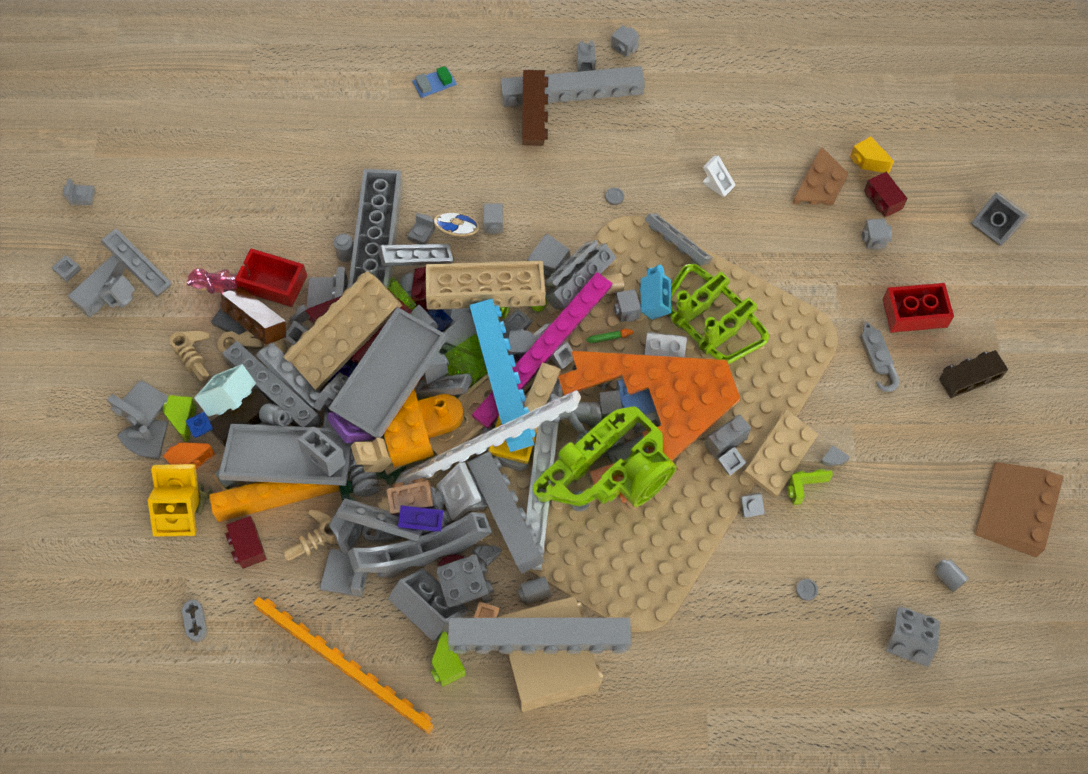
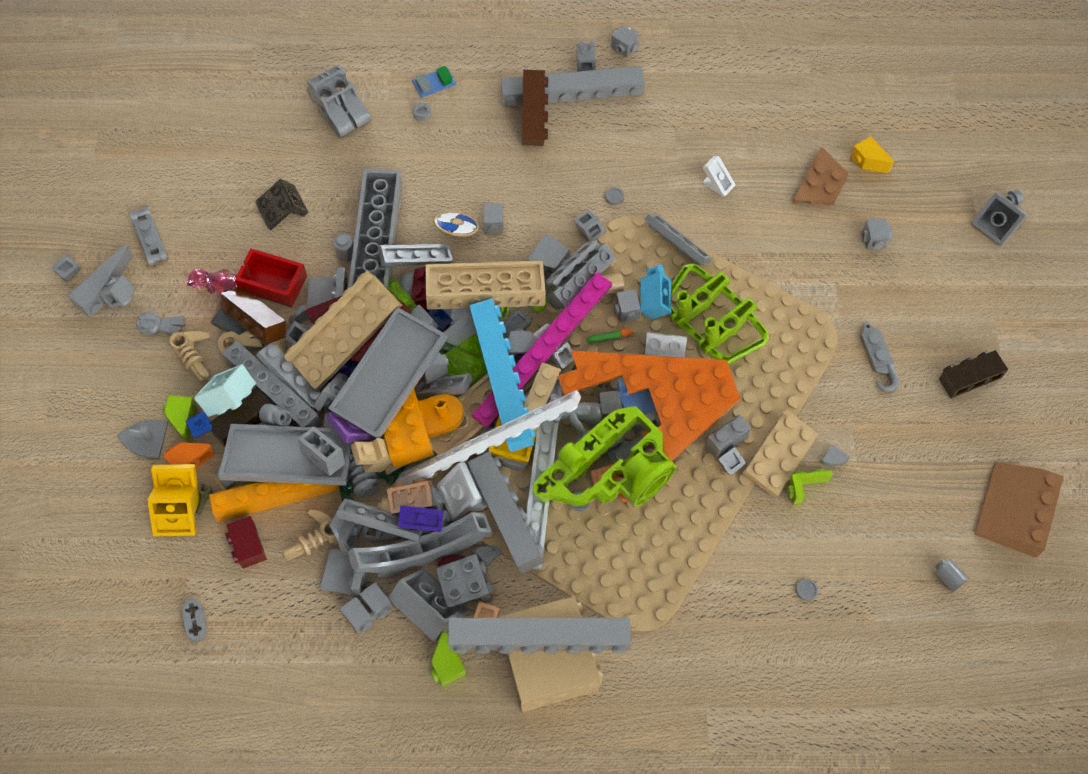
(78, 193): light grey bracket -> none
(136, 262): light grey plate -> none
(139, 405): light grey bracket -> none
(148, 235): none -> light grey plate
(150, 324): none -> light grey piece
(280, 202): none -> clear smoke bracket
(342, 107): none -> light grey connector
(350, 668): light orange plate -> none
(375, 601): none -> light grey piece
(421, 112): none -> light grey tile
(422, 229): light grey bracket -> none
(534, 590): light grey brick -> none
(589, 225): none -> light grey brick
(752, 505): light grey plate -> none
(885, 194): dark red brick -> none
(914, 636): light grey bracket -> none
(918, 307): red brick -> none
(1015, 196): none -> light grey plate

